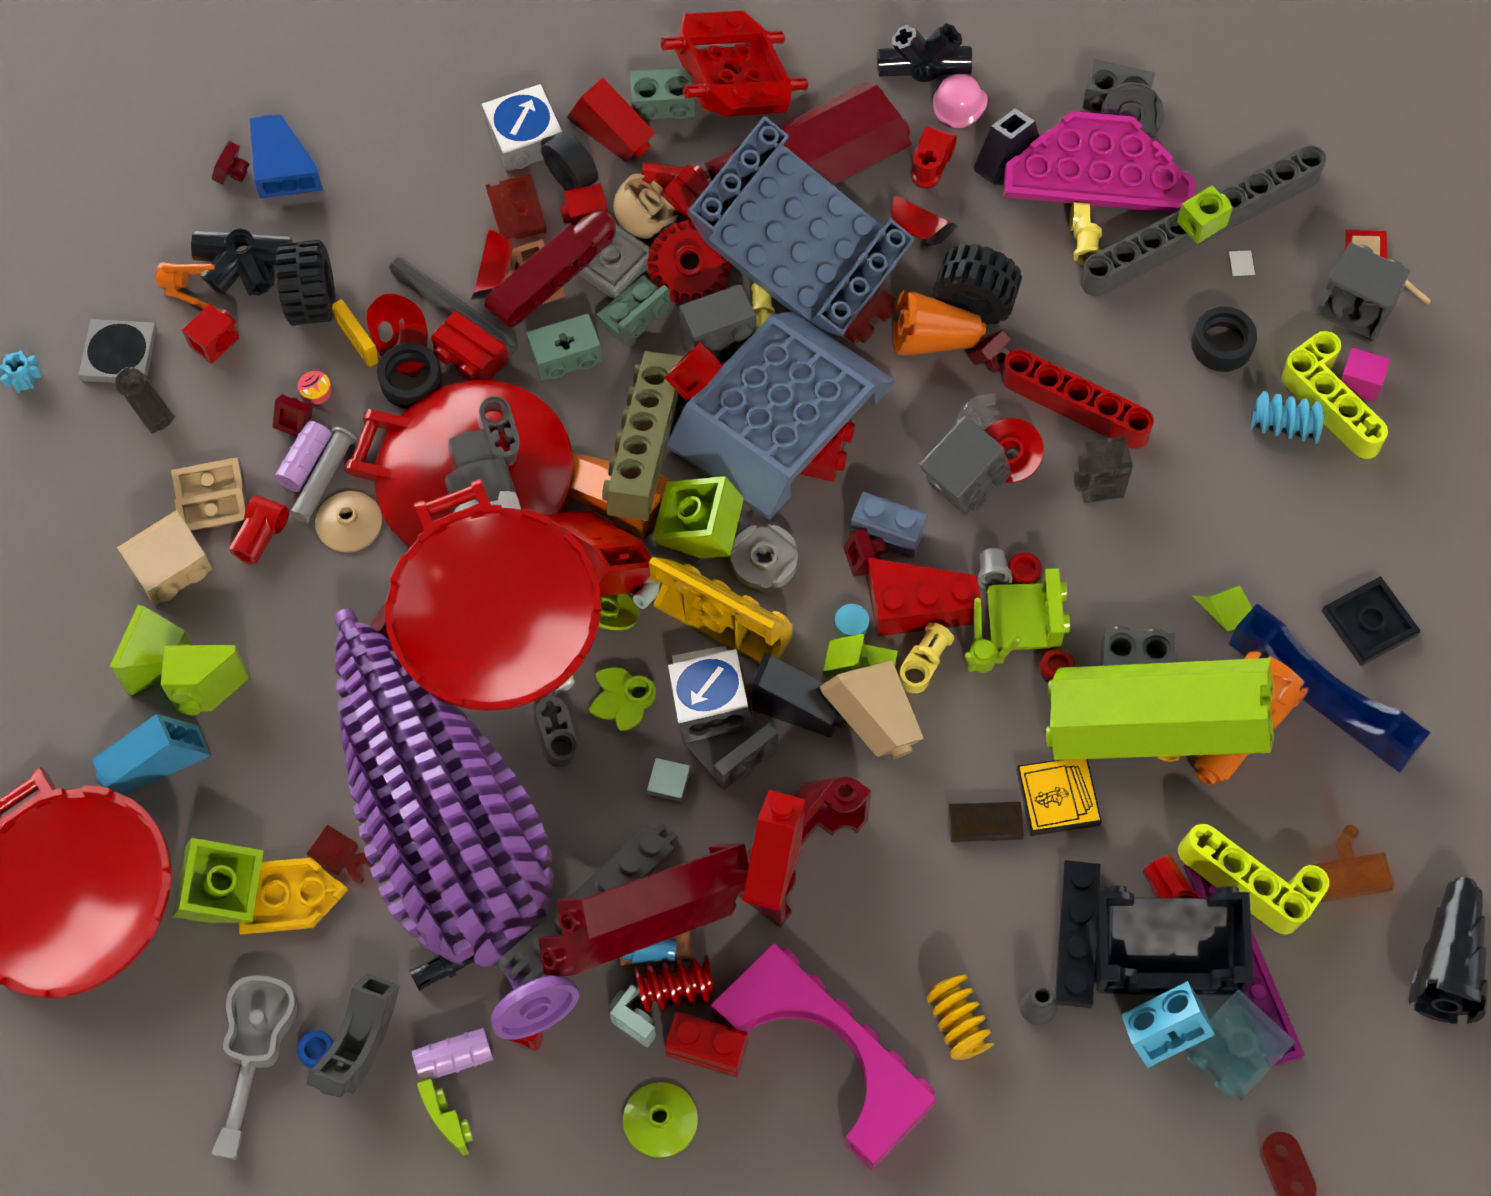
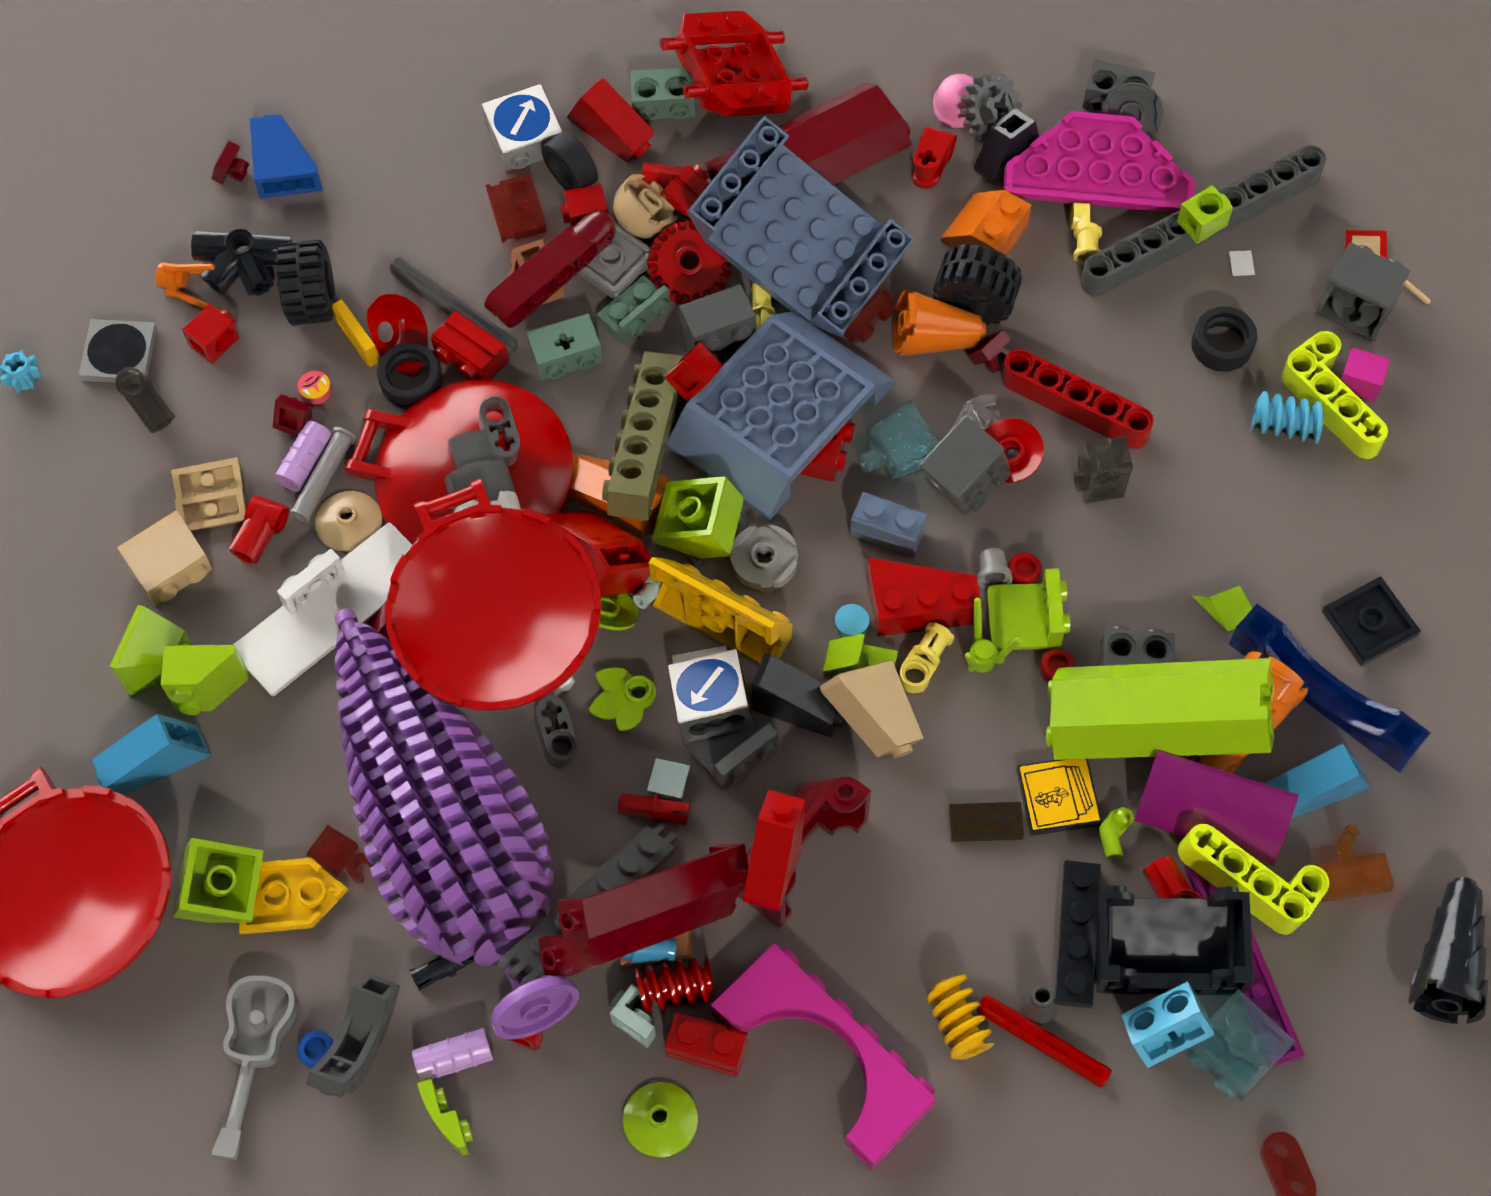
(305, 624): none -> white bracket
(493, 265): red piece -> none
(653, 808): none -> red axle
(860, 548): dark red tile -> none
(899, 443): none -> clear light blue torso
(920, 222): red piece -> none
(925, 58): black piece -> none
(987, 103): none -> dark grey gear
(990, 221): none -> orange slope
(1044, 1040): none -> red axle
(1112, 829): none -> lime arm
(1191, 794): none -> magenta slope
(1323, 780): none -> dark azure slope

